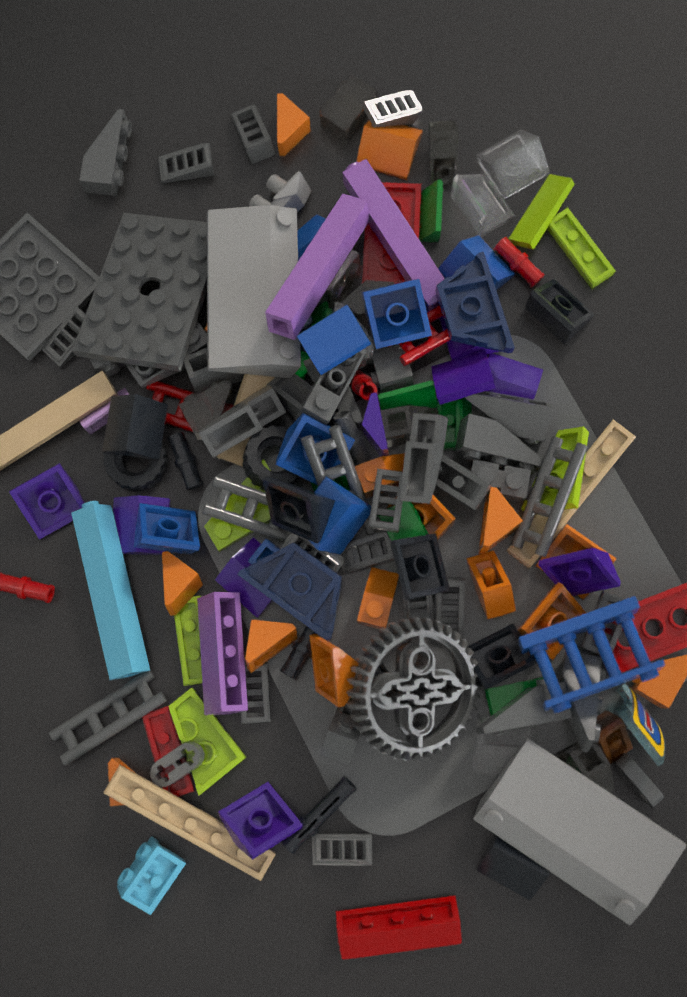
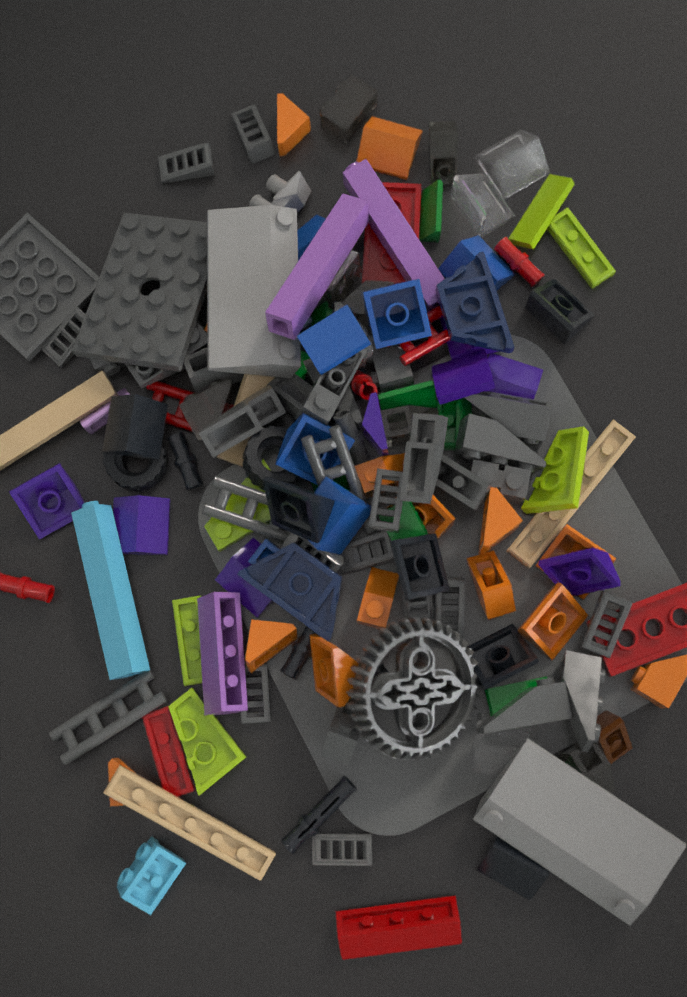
(104, 159): dark grey slope -> none
(166, 529): blue slope -> none
(174, 758): dark grey beam -> none
(179, 583): orange slope -> none
(259, 821): dark purple slope -> none
(396, 109): slope -> none
(545, 479): dark grey bar -> none
(594, 624): blue fence -> none
(638, 780): dark grey beam -> none
(642, 724): slope -> none

